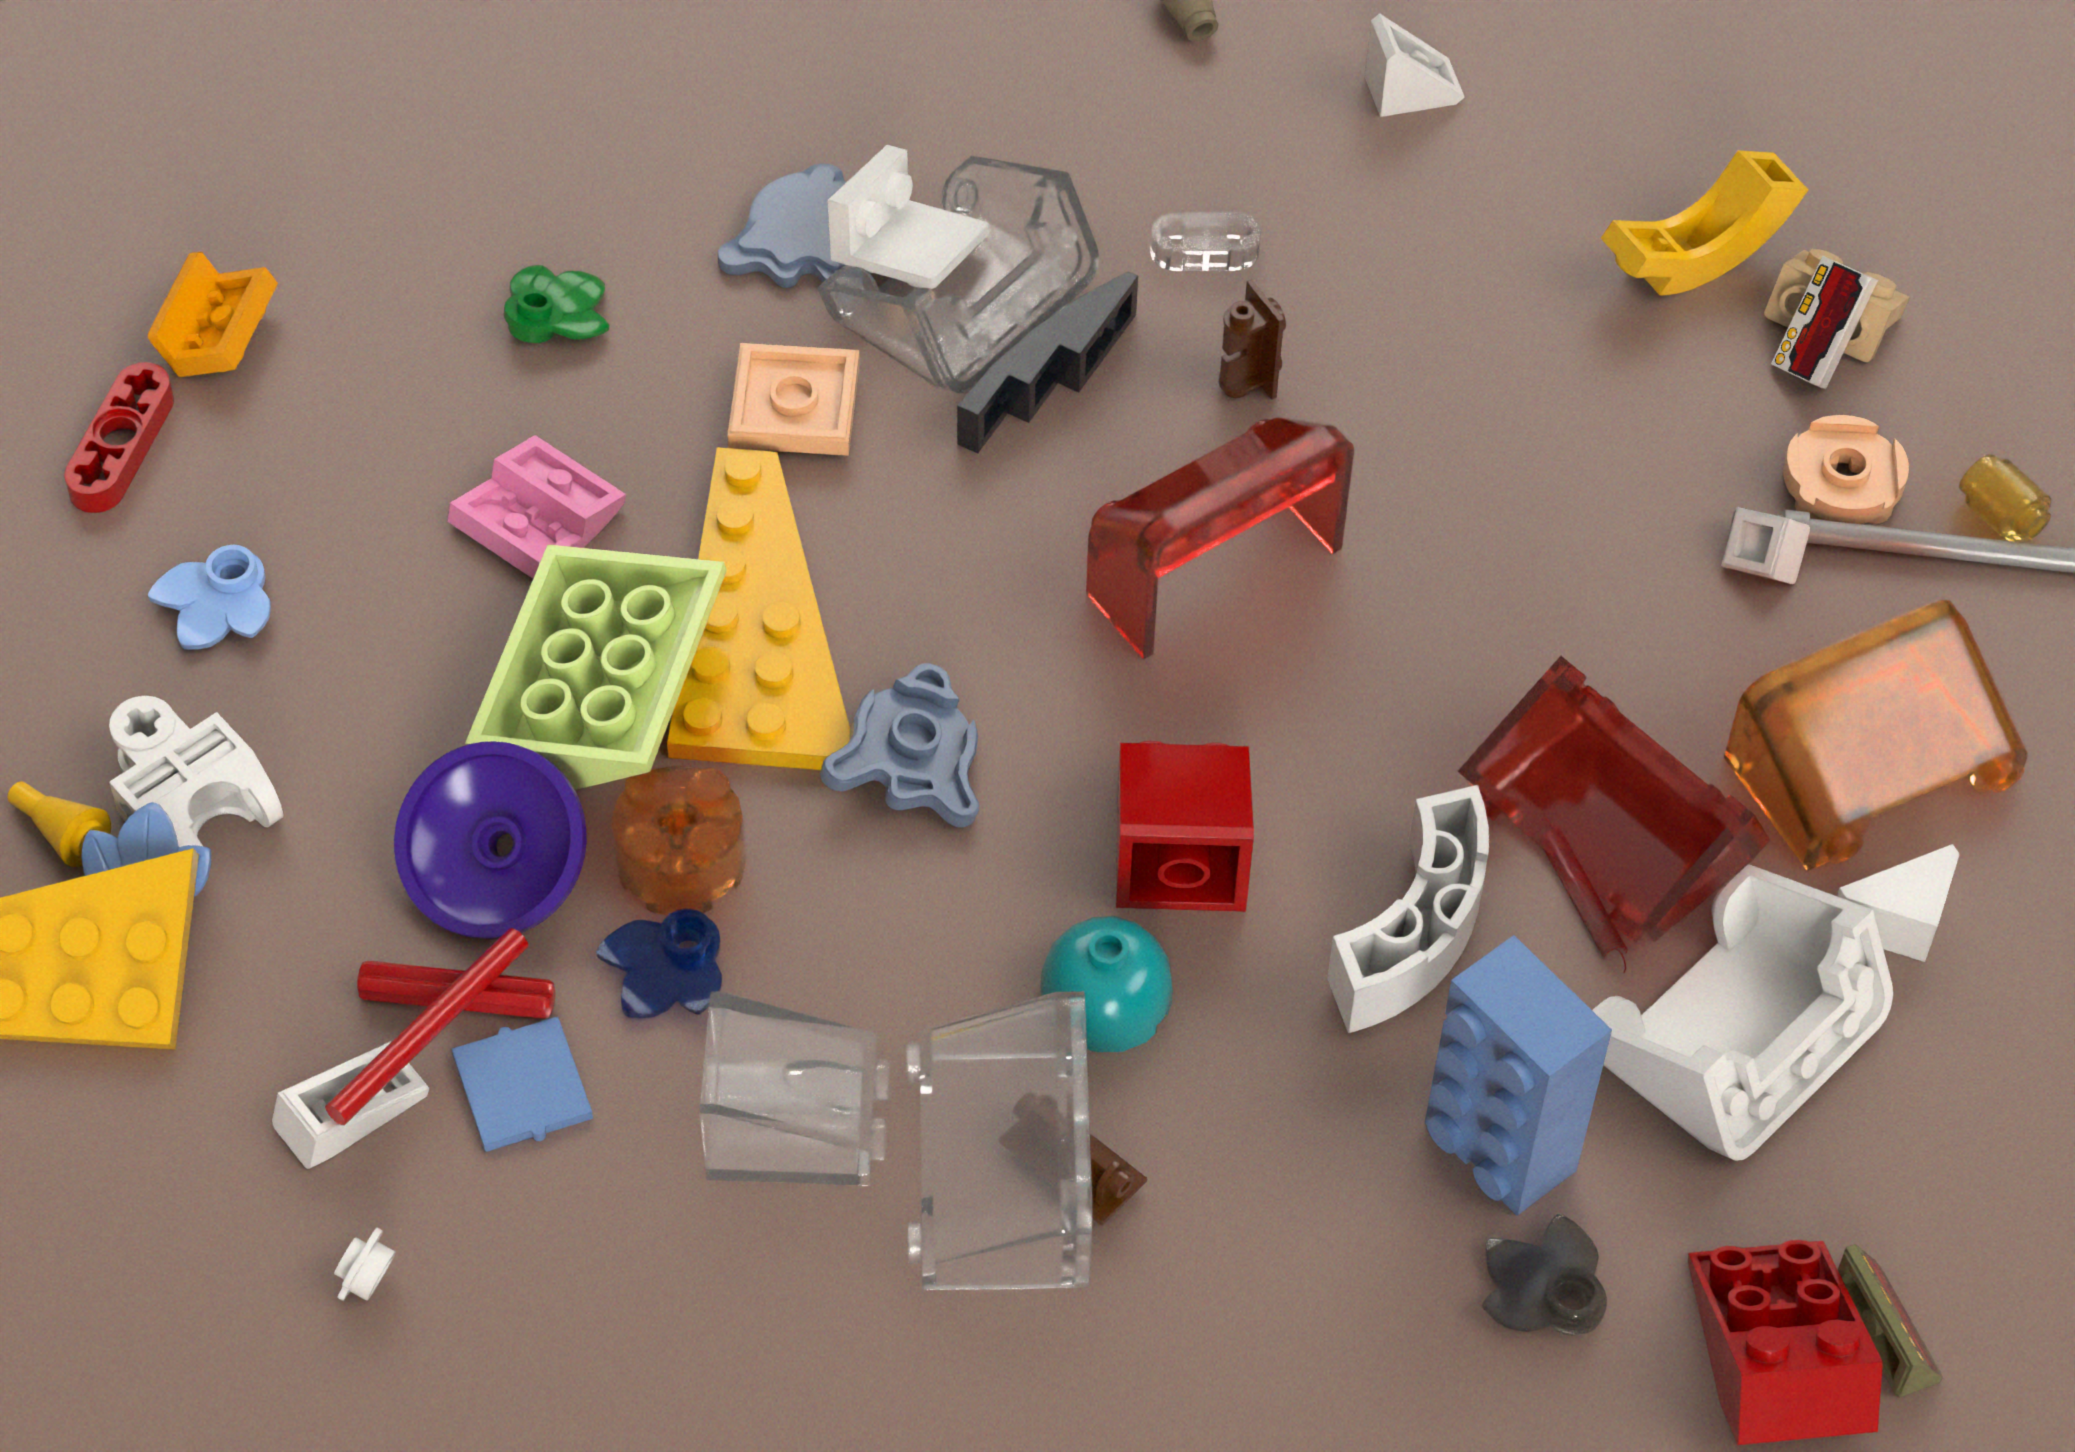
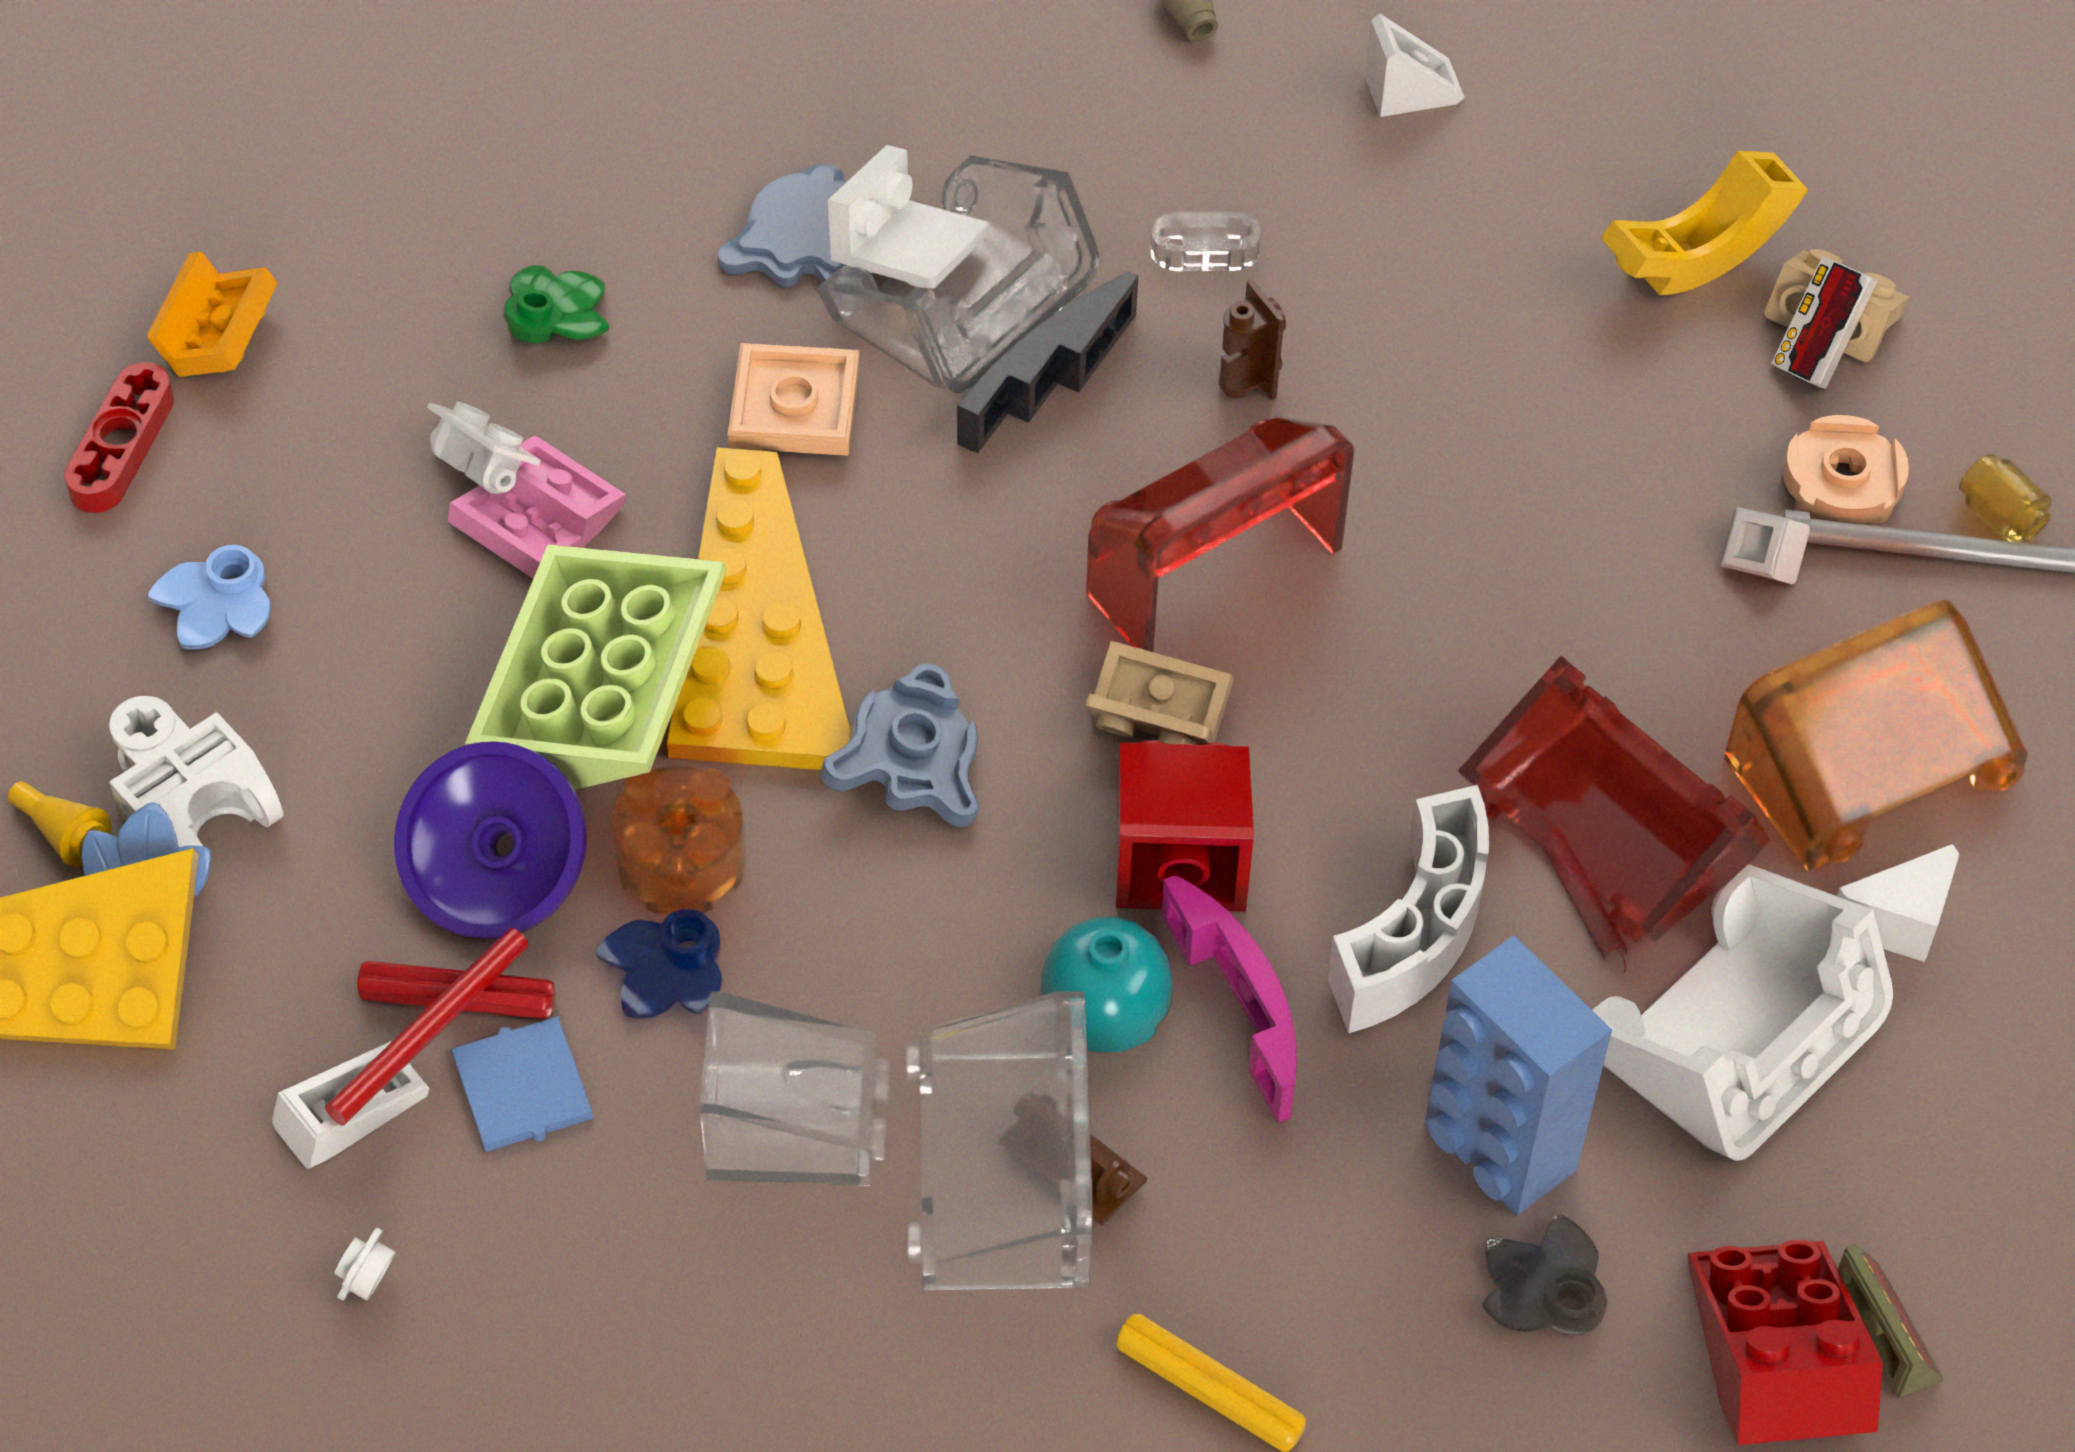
(482, 451): none -> white hinge
(1158, 697): none -> tan bracket
(1209, 930): none -> dark pink slope
(1211, 1382): none -> yellow axle

